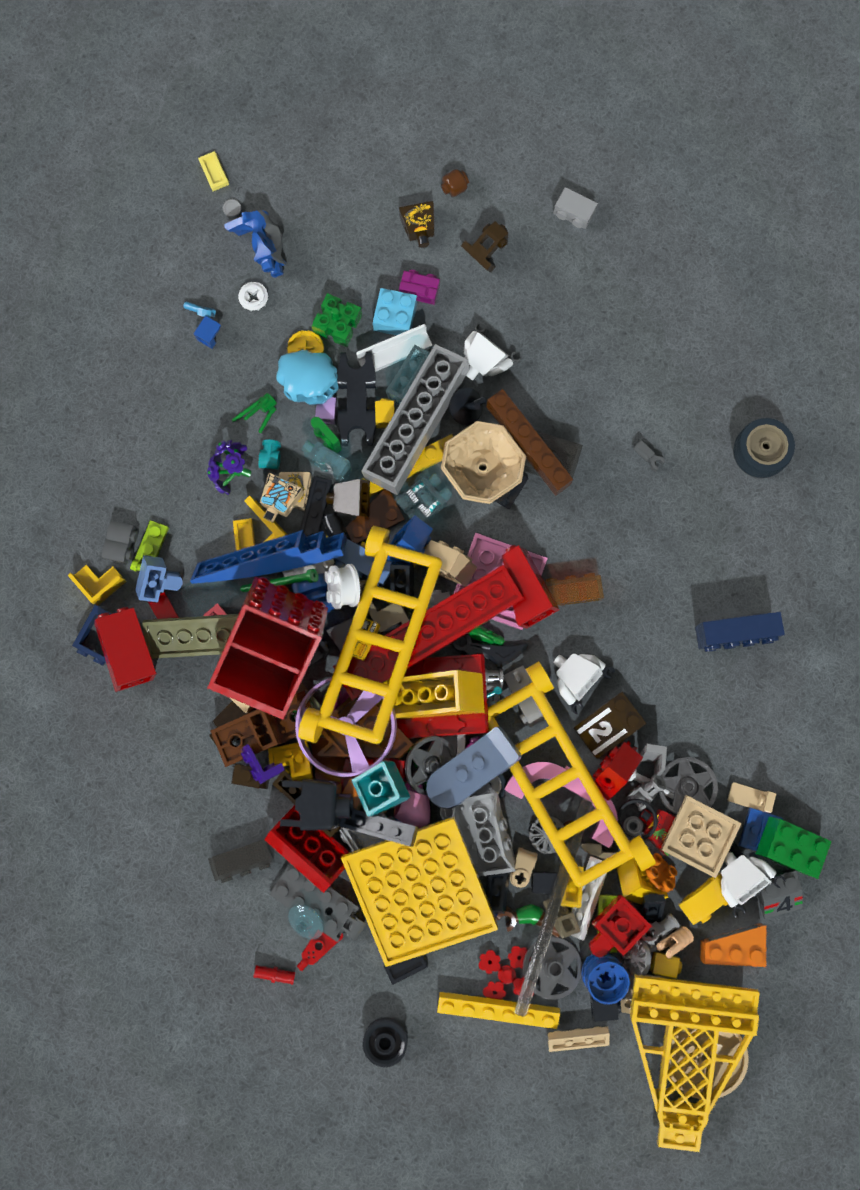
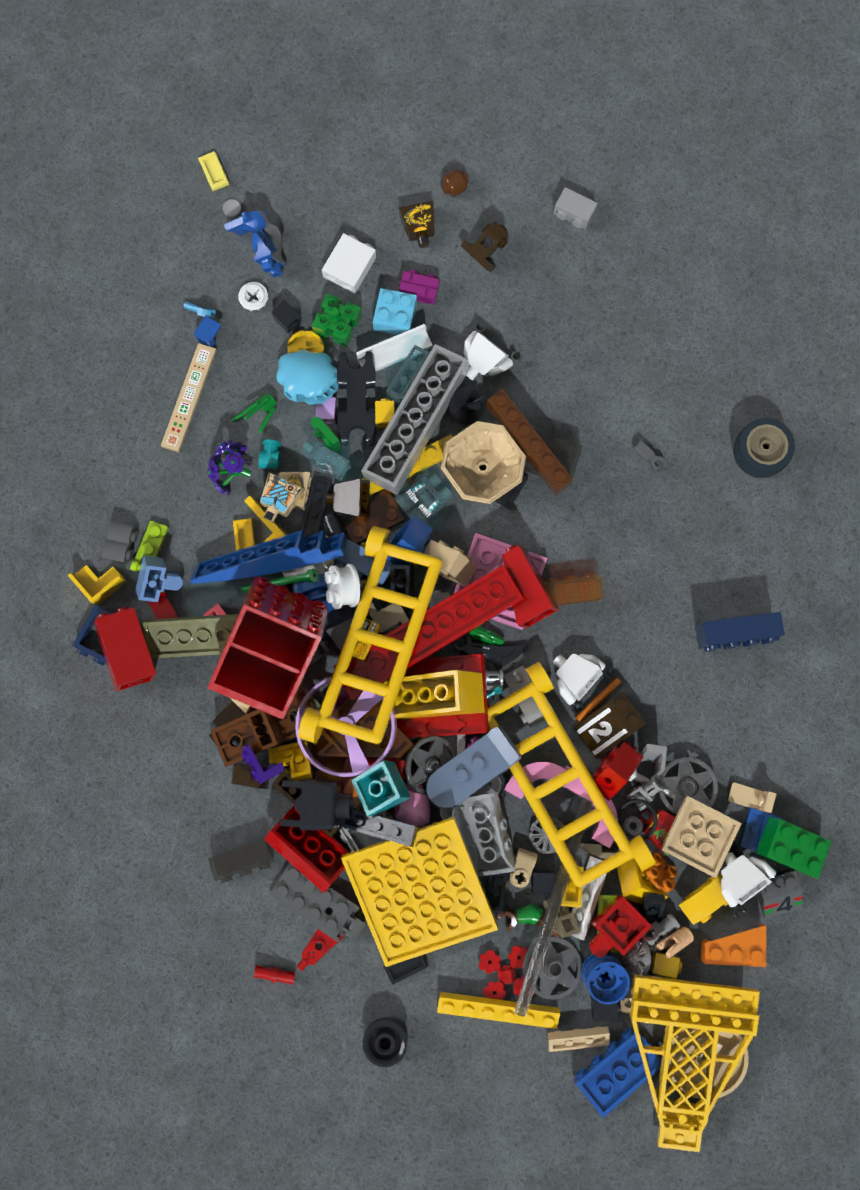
(188, 398): none -> tan tile
(286, 317): none -> black brick
(306, 922): clear light blue dish -> none
(349, 263): none -> white brick
(598, 699): none -> orange bar
(616, 1073): none -> blue bracket

